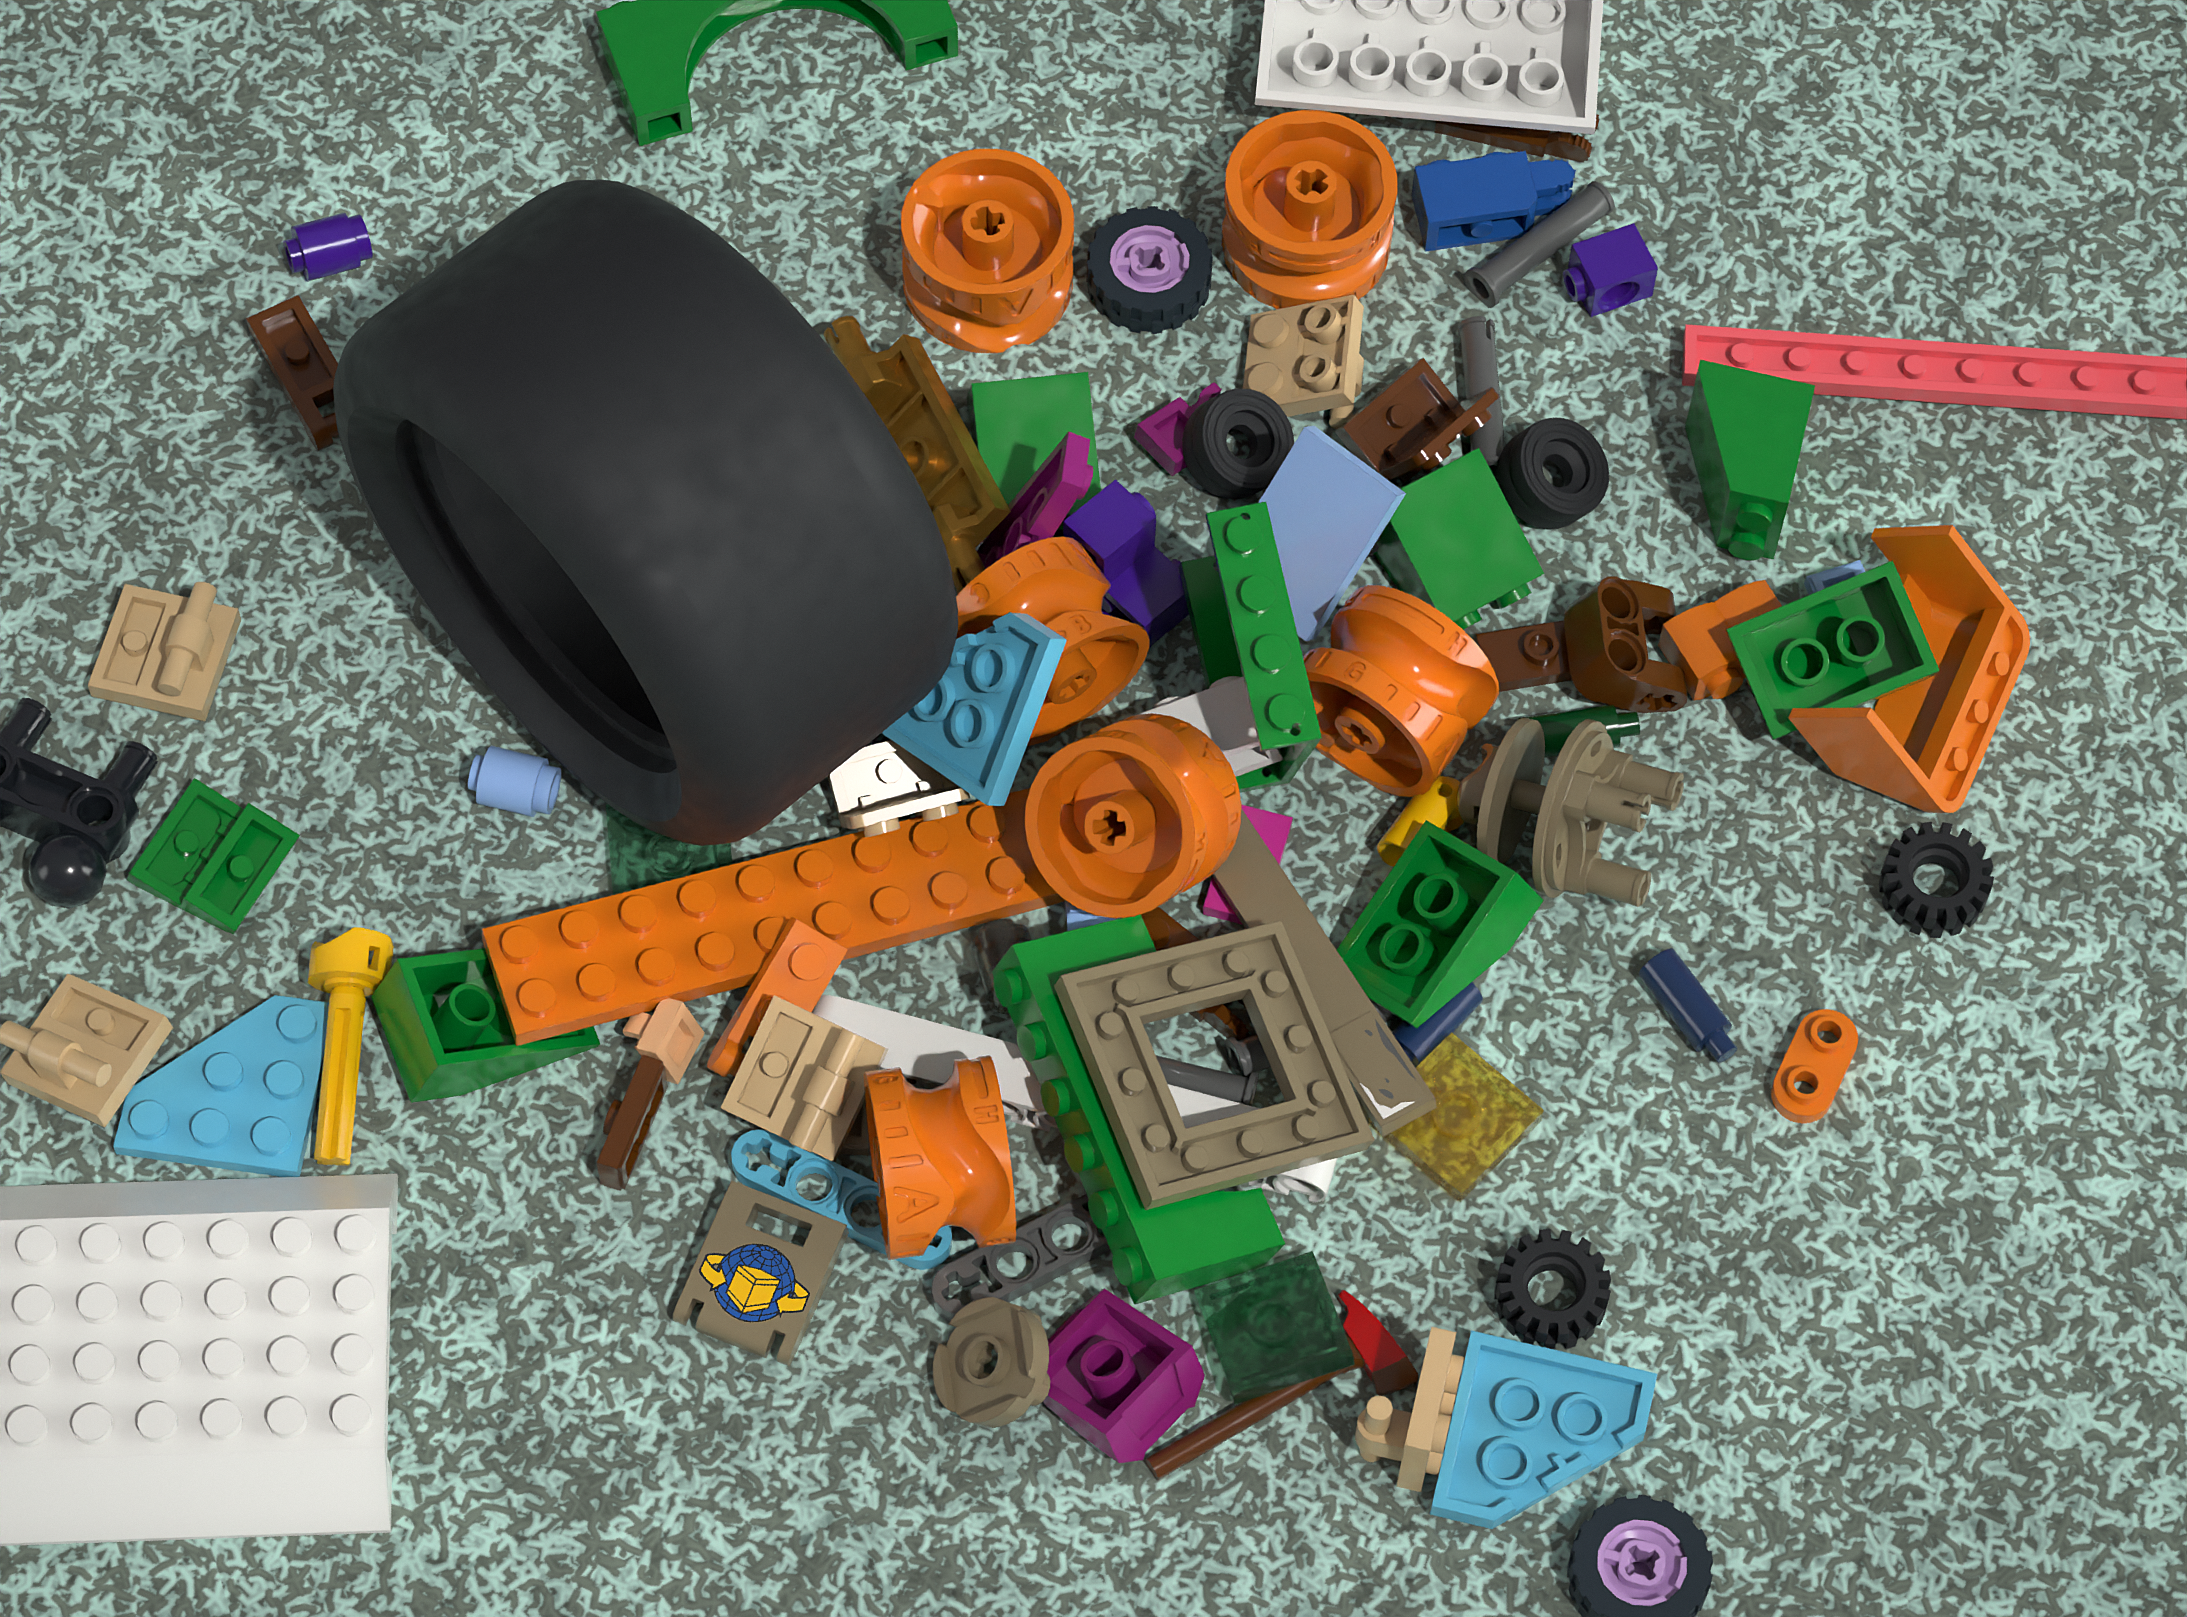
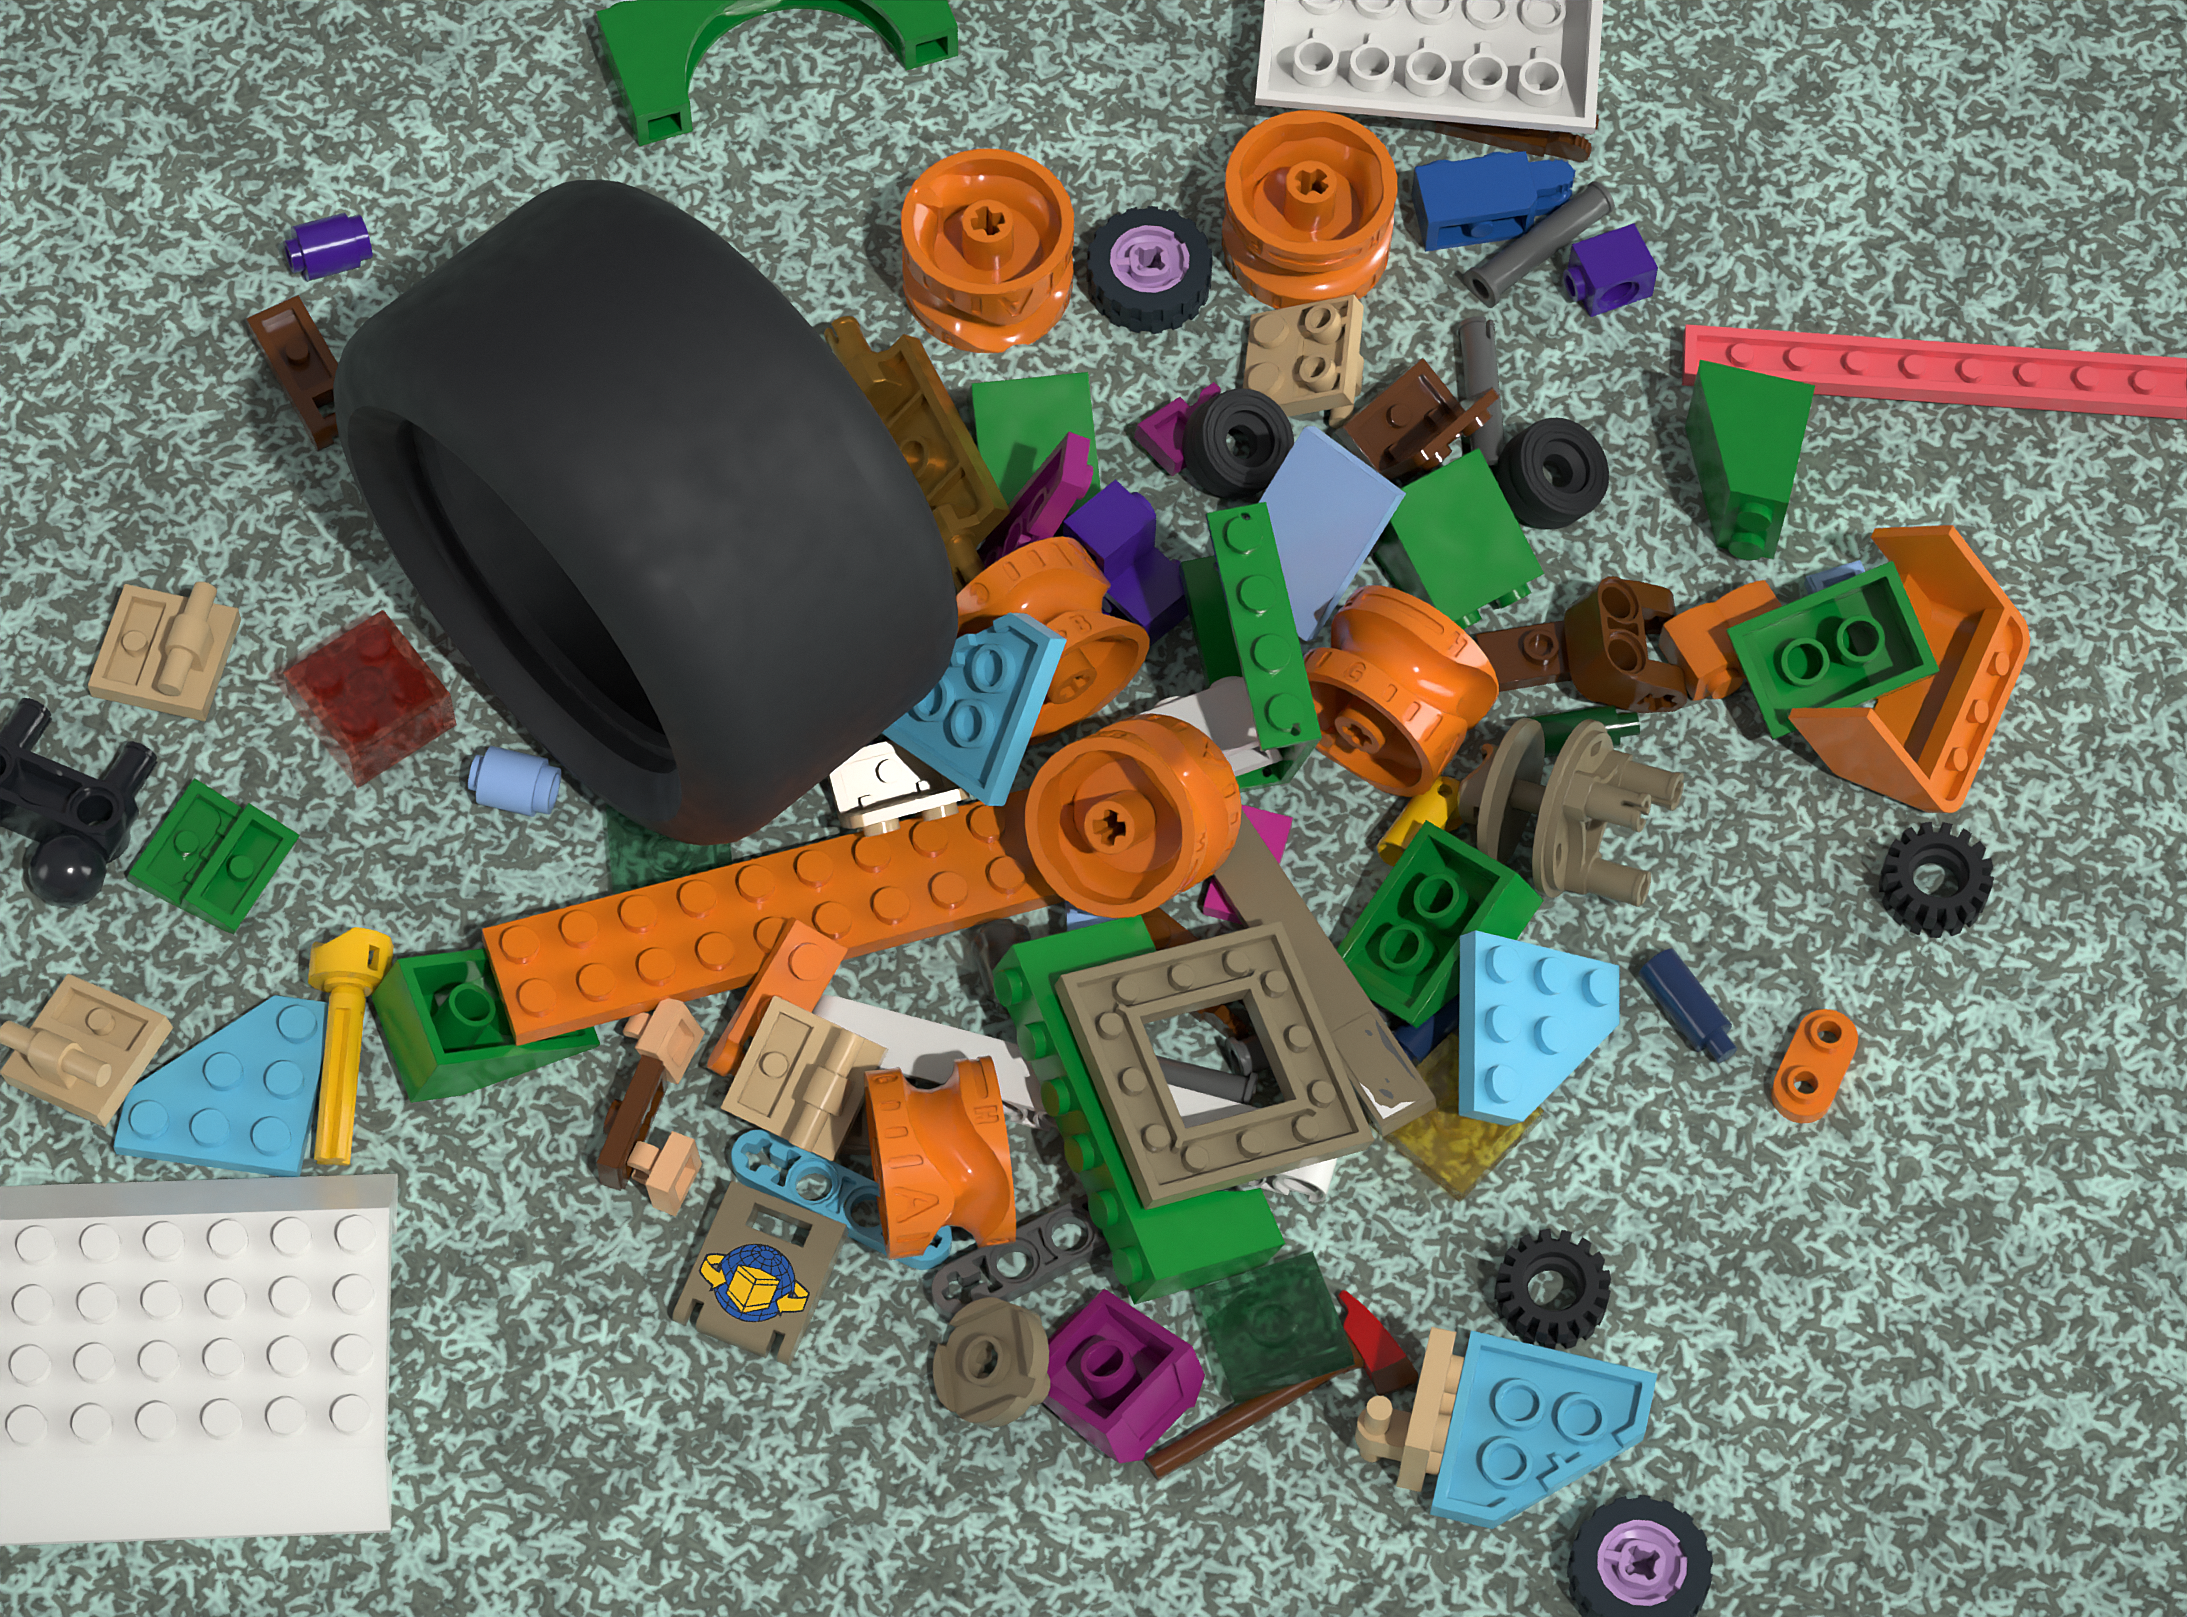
(370, 698): none -> clear red brick
(666, 1171): none -> light nougat tile
(1526, 1022): none -> medium azure plate

